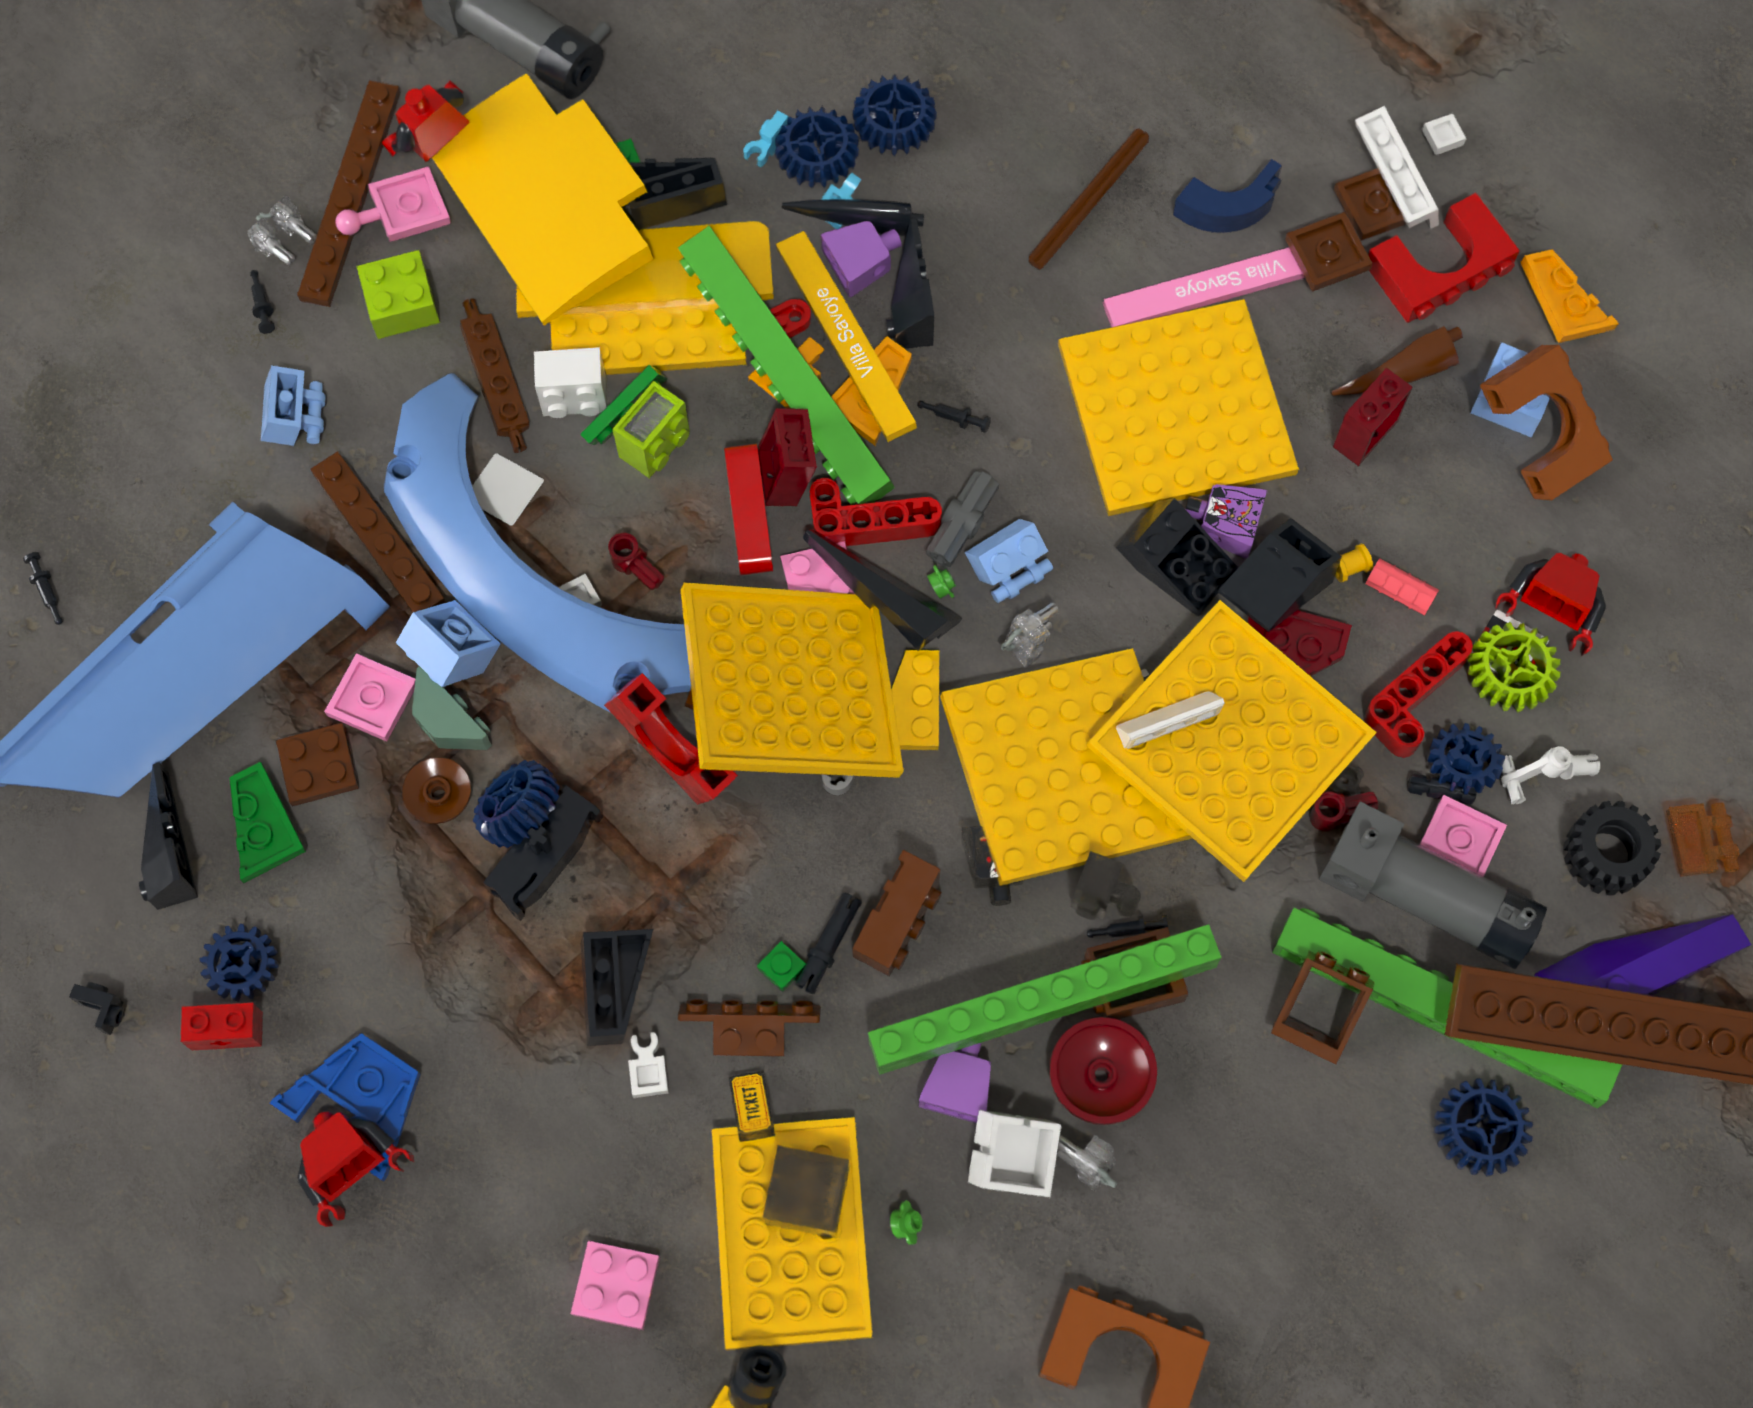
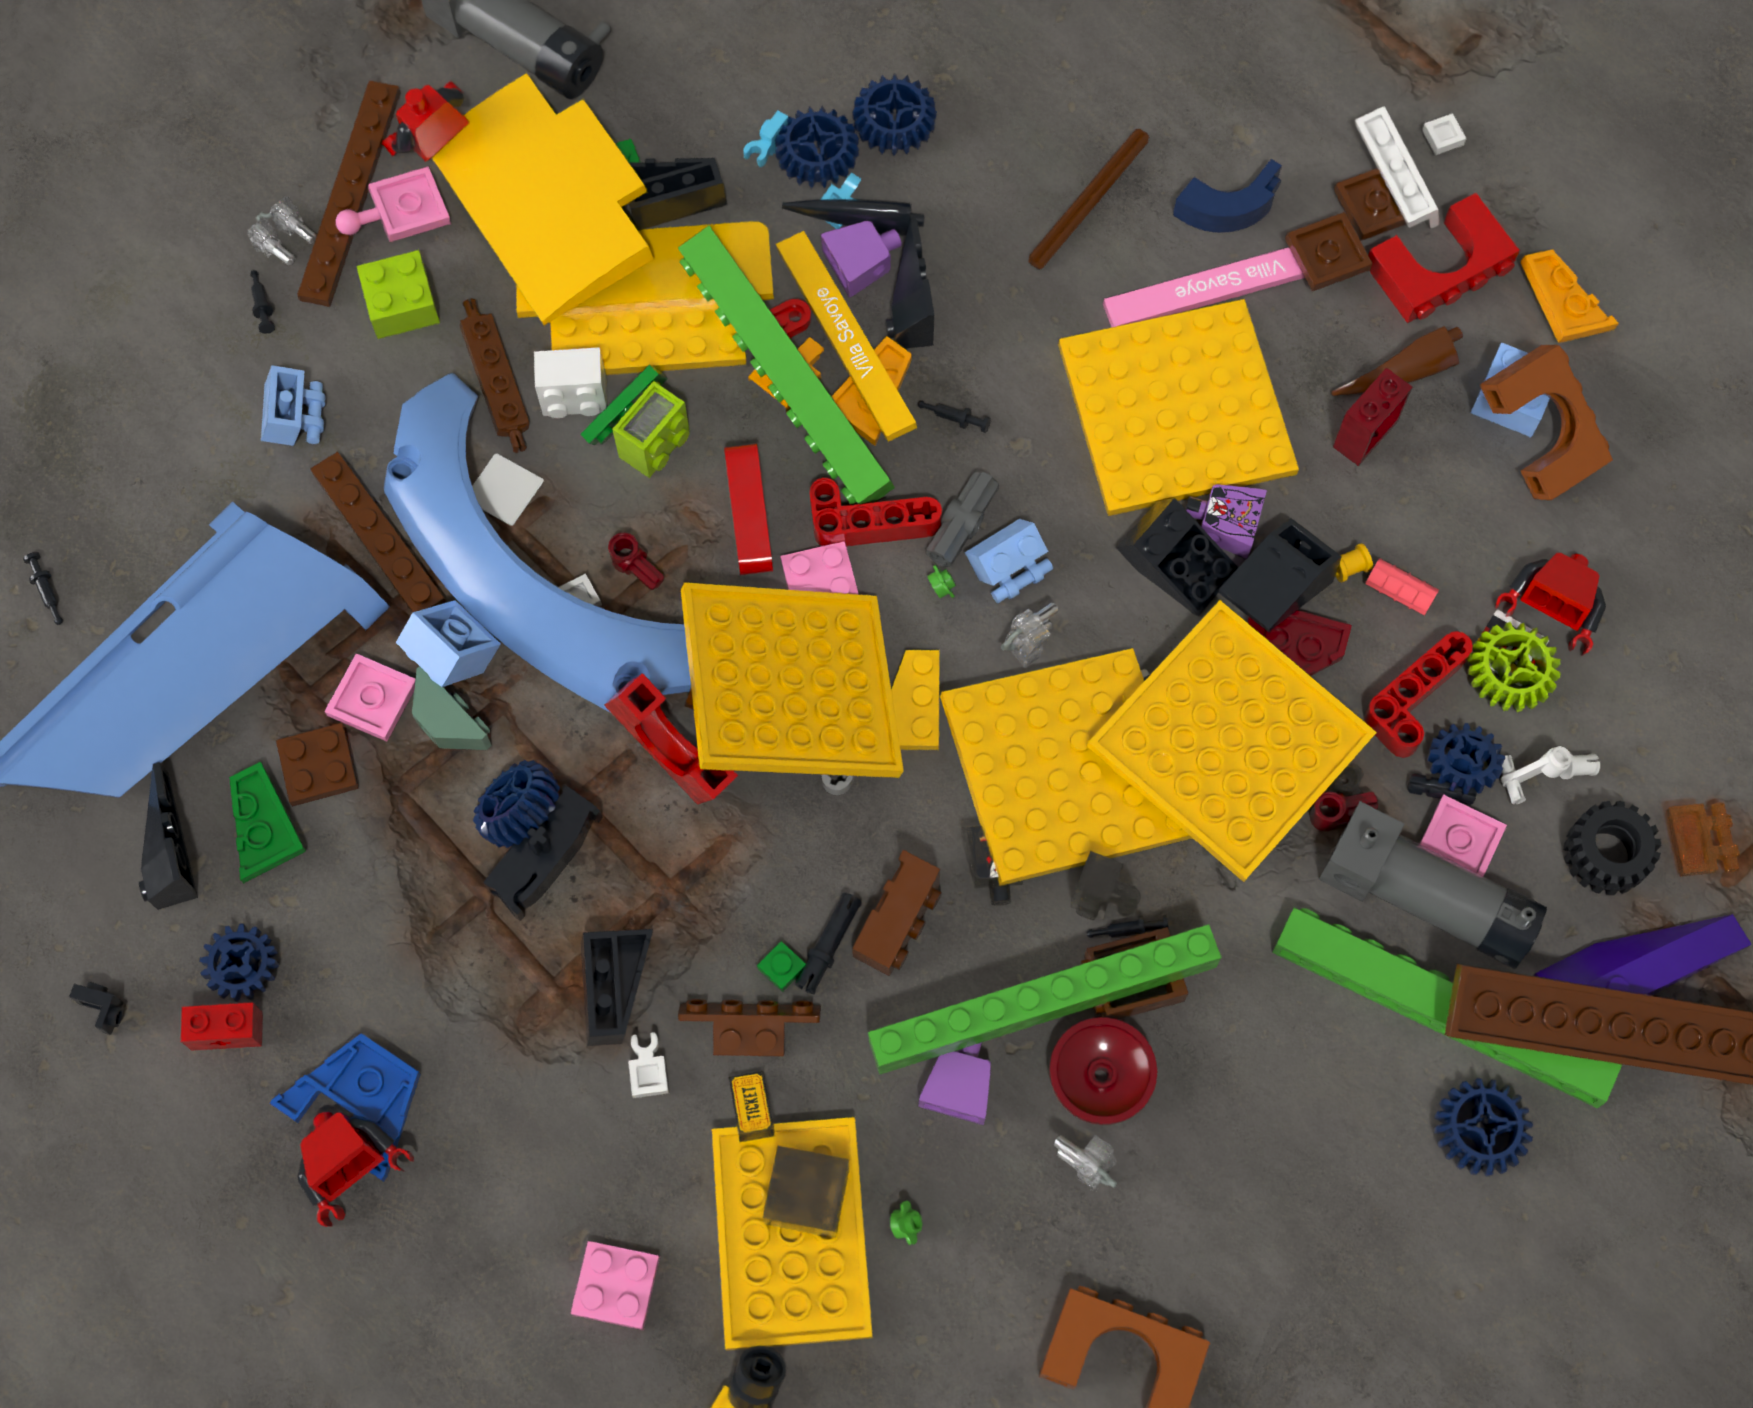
(432, 776): reddish brown dish -> none
(788, 456): dark red window -> none
(908, 610): black wedge -> none
(1014, 1153): white piece -> none
(1169, 719): white slope -> none
(1310, 1038): reddish brown window -> none

